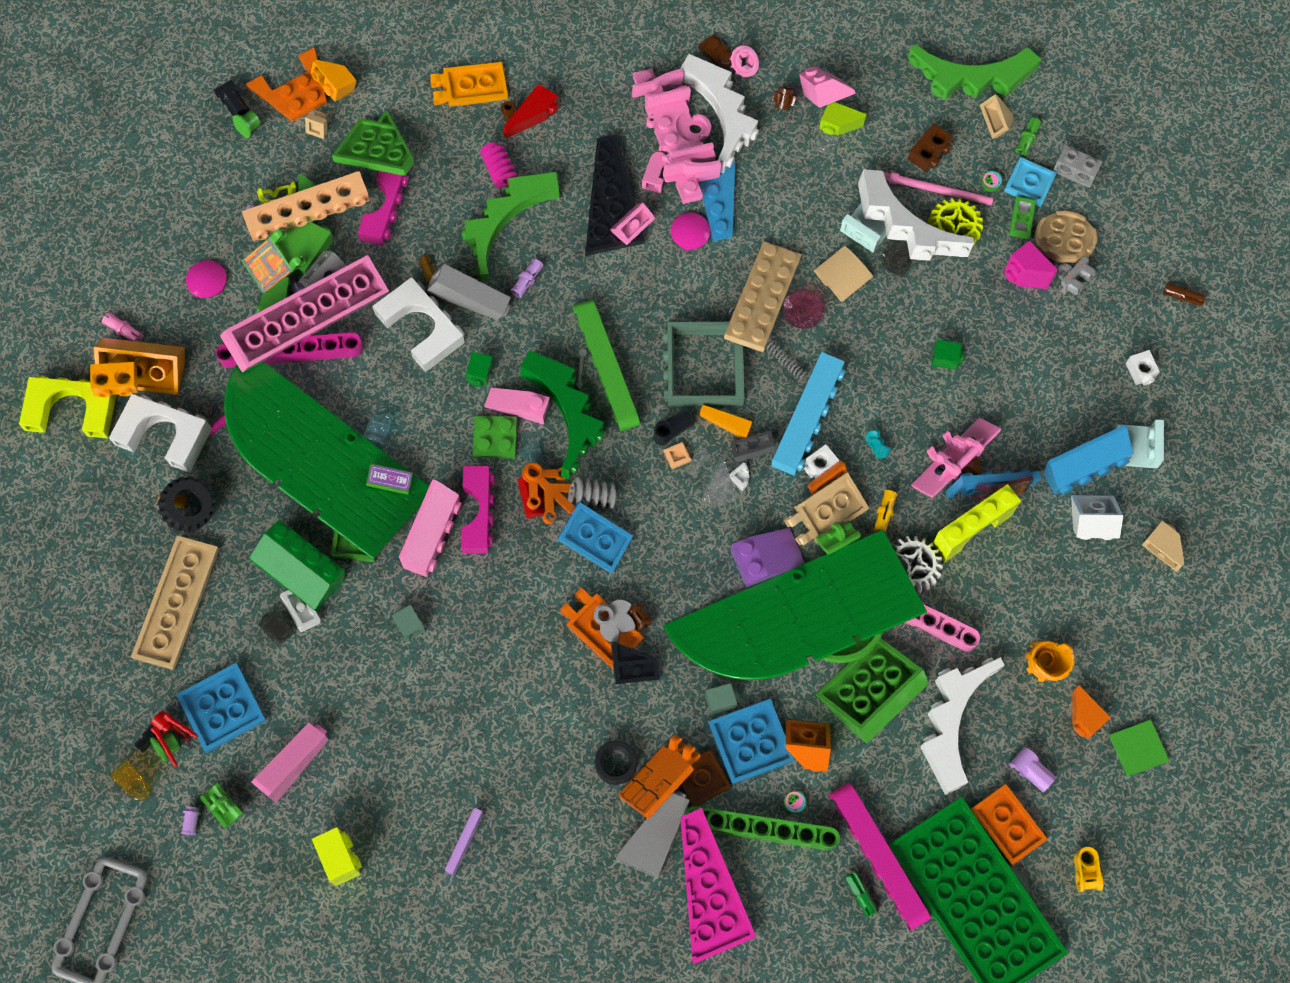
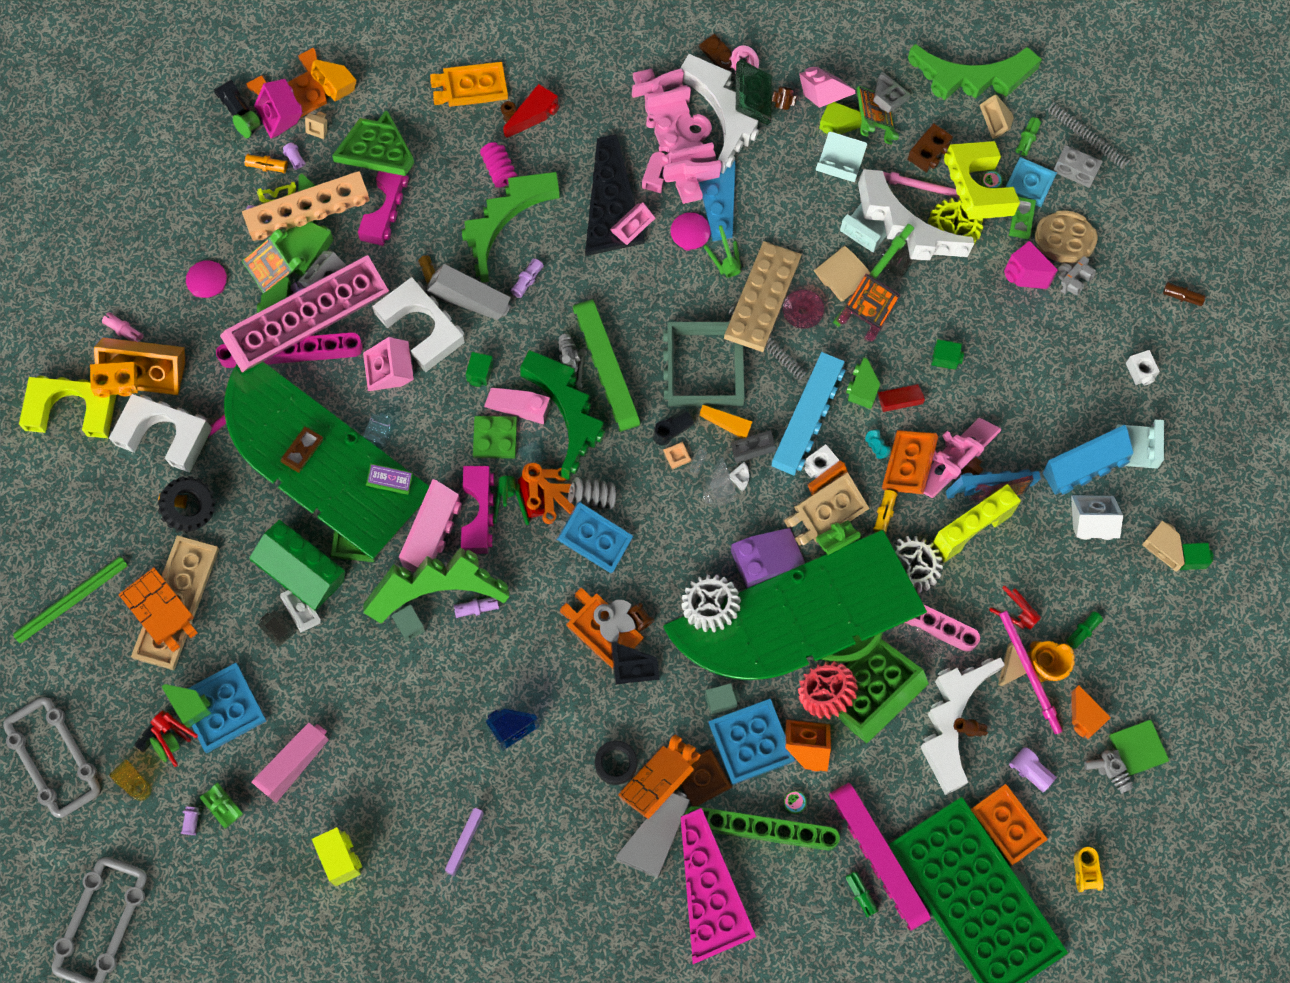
(70, 599): none -> bright green axle
(85, 771): none -> light grey bar
(158, 608): none -> orange tile
(188, 704): none -> bright green slope
(277, 107): none -> dark pink slope
(277, 165): none -> light orange pin
(292, 153): none -> lavender pin
(302, 449): none -> reddish brown piece
(388, 364): none -> bright pink slope
(431, 576): none -> bright green arch
(475, 607): none -> lavender pin
(506, 489): none -> green plant
(510, 726): none -> clear blue slope
(570, 355): none -> light grey piece
(700, 616): none -> white gear
(730, 266): none -> bright green plant
(753, 92): none -> clear green tile
(819, 700): none -> coral gear
(841, 156): none -> light aqua bracket
(865, 387): none -> bright green slope
(871, 303): none -> flag
(874, 116): none -> flag
(889, 94): none -> light grey wing
(897, 243): none -> bright green bar
(901, 398): none -> red slope
(910, 462): none -> orange tile
(970, 727): none -> reddish brown axle
(978, 200): none -> neon yellow arch
(1013, 666): none -> tan slope
(1028, 616): none -> red plant
(1048, 711): none -> dark pink bar
(1084, 630): none -> green axle
(1087, 136): none -> light grey piece
(1113, 767): none -> light grey piece
(1196, 556): none -> green brick

